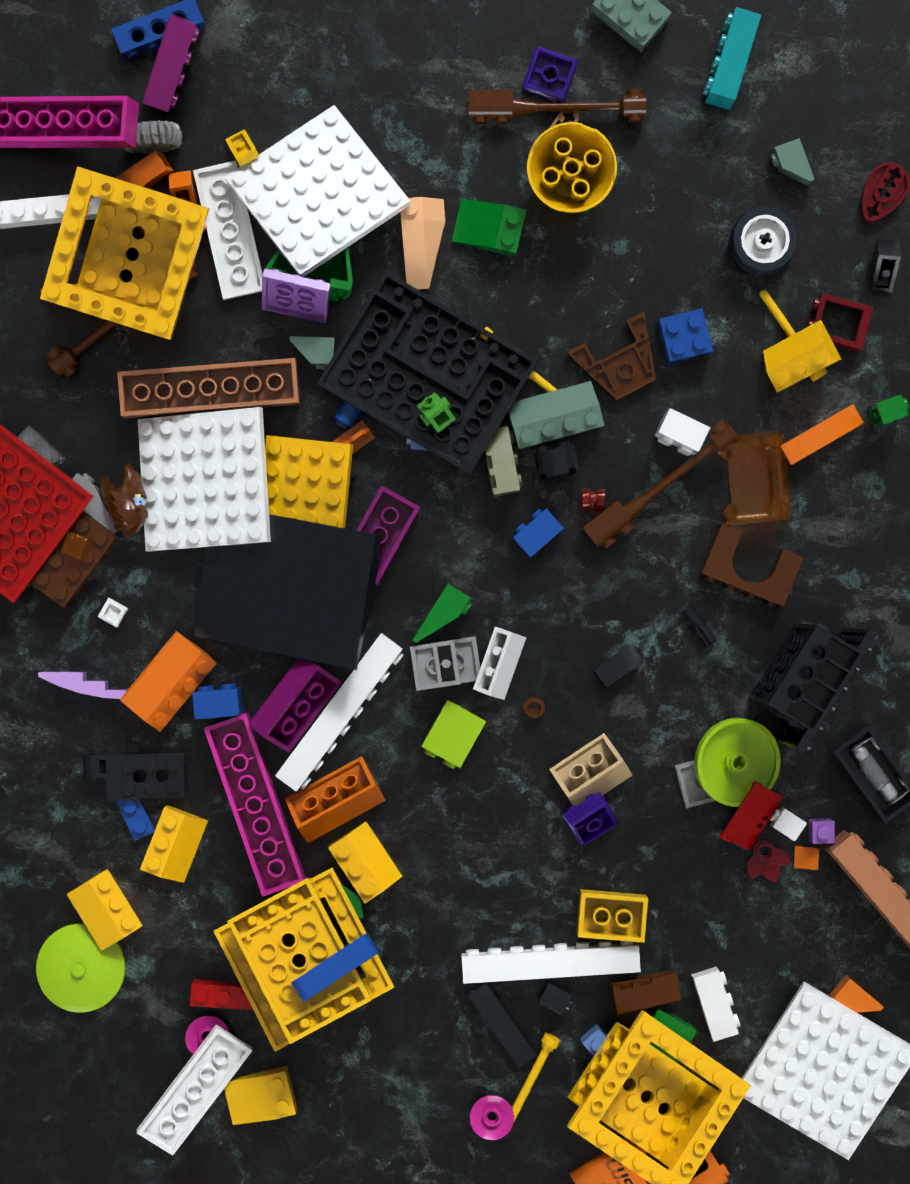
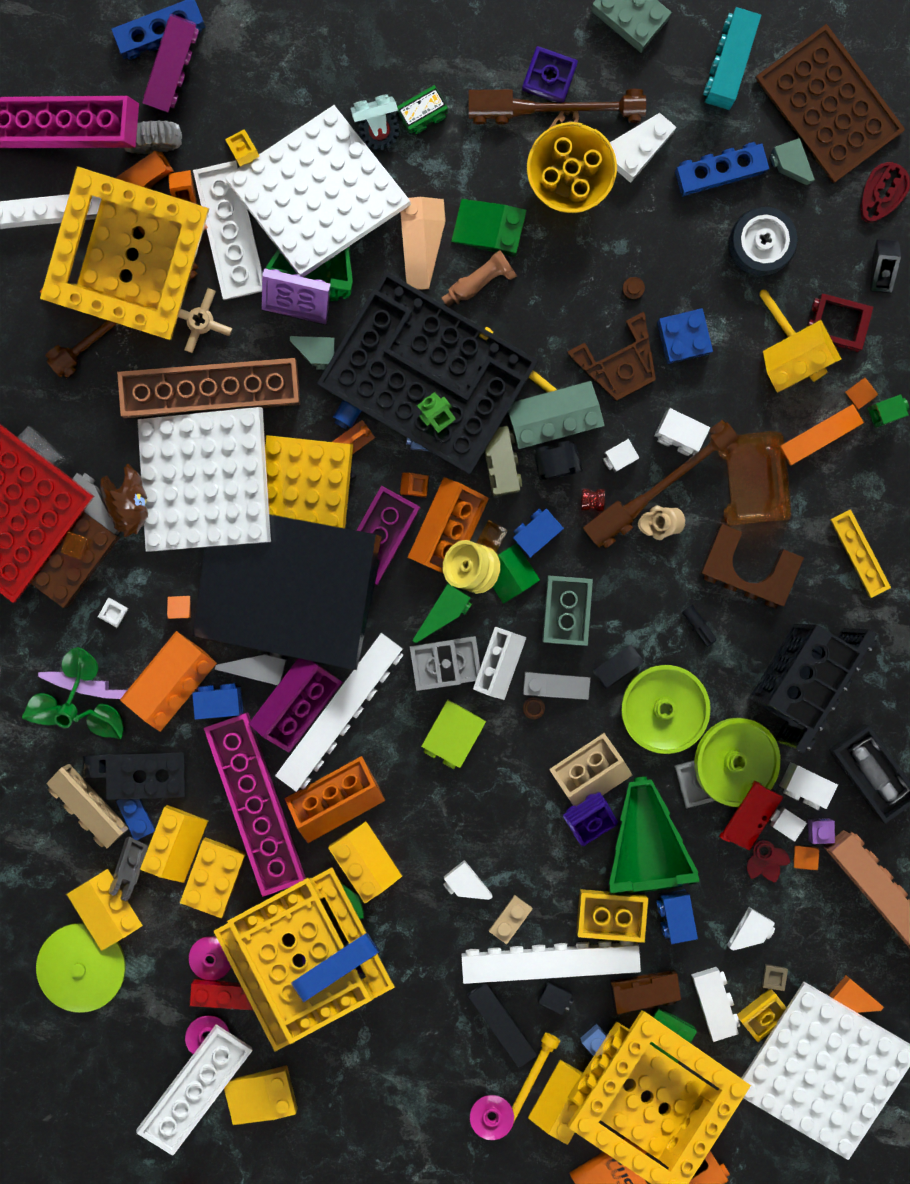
(44, 710): none -> green plant
(87, 806): none -> tan slope
(128, 867): none -> dark grey hinge
(179, 607): none -> orange slope
(197, 959): none -> dark pink dish
(203, 328): none -> tan bar
(213, 877): none -> yellow brick
(261, 668): none -> light grey slope
(377, 123): none -> plate
(414, 484): none -> orange slope
(422, 110): none -> brick
(449, 520): none -> orange slope
(466, 883): none -> white slope
(471, 566): none -> light yellow wheel
(472, 284): none -> nougat piece
(492, 535): none -> clear orange slope
(510, 919): none -> tan plate
(514, 575): none -> green slope
(553, 1107): none -> yellow slope
(556, 685): none -> light grey slope
(567, 610): none -> sand green brick
(620, 456): none -> white brick
(633, 288): none -> reddish brown plate
(640, 144): none -> white wedge
(649, 846): none -> green cone
(662, 522): none -> tan head
(665, 709): none -> lime dish
(677, 916): none -> blue brick
(751, 152): none -> blue brick
(751, 930): none -> white slope
(762, 1014): none -> yellow slope
(774, 977): none -> dark tan tile
(808, 785): none -> white brick
(830, 103): none -> reddish brown plate
(860, 553): none -> yellow plate
(861, 393): none -> orange slope

